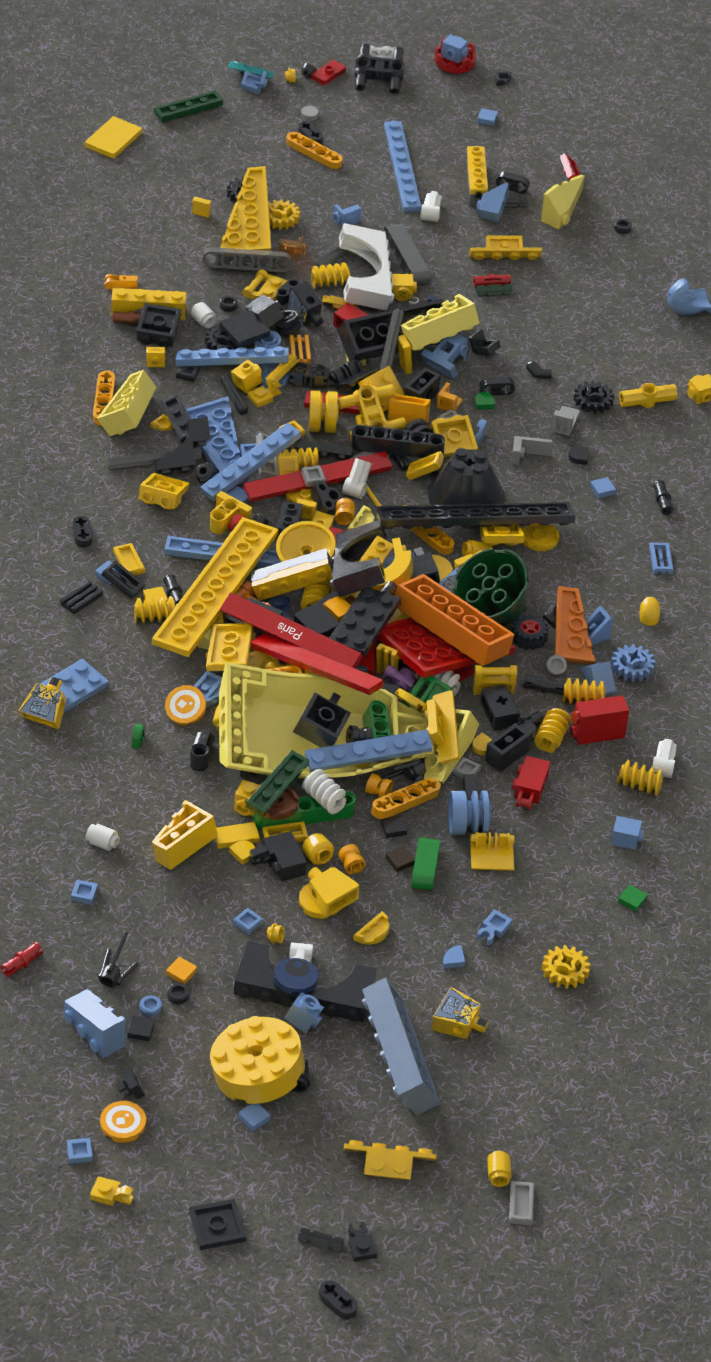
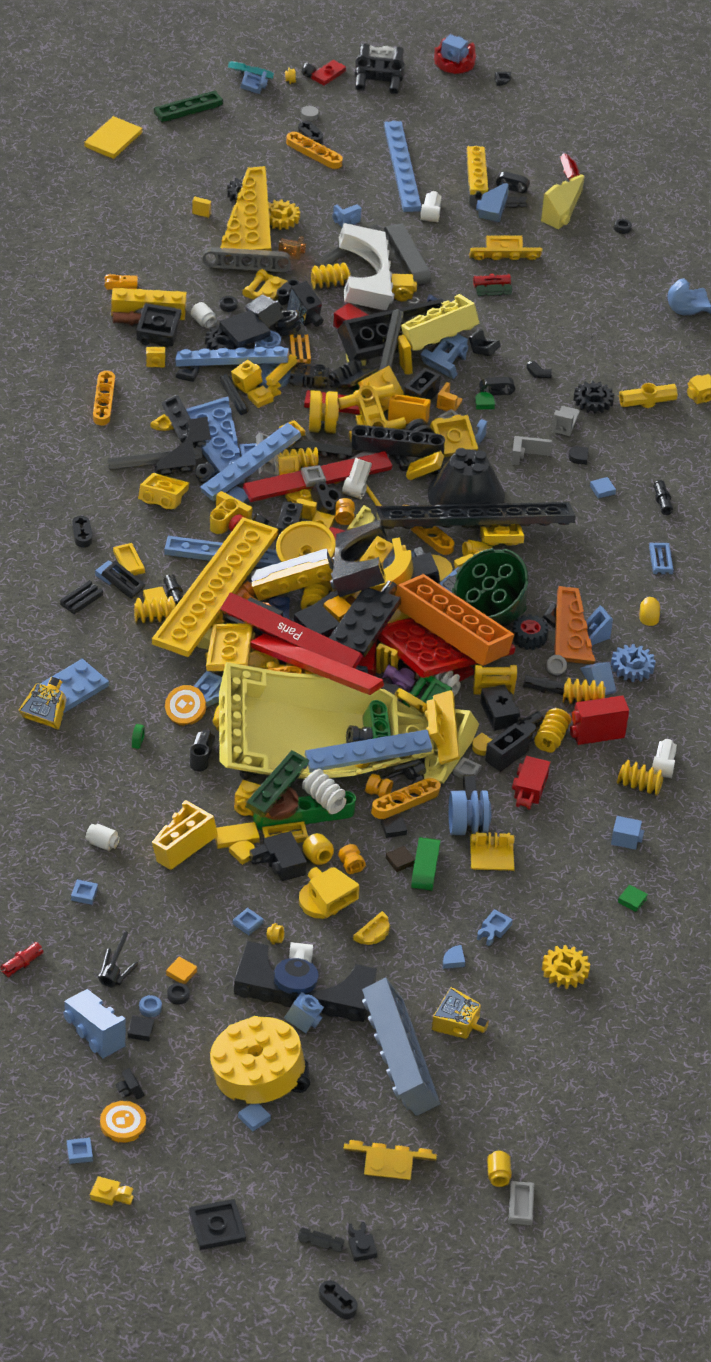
(128, 404): light yellow wedge -> none
(322, 720): black hinge -> none
(337, 302): yellow plate -> none
(487, 117): medium blue tile -> none
(540, 537): yellow tile -> none

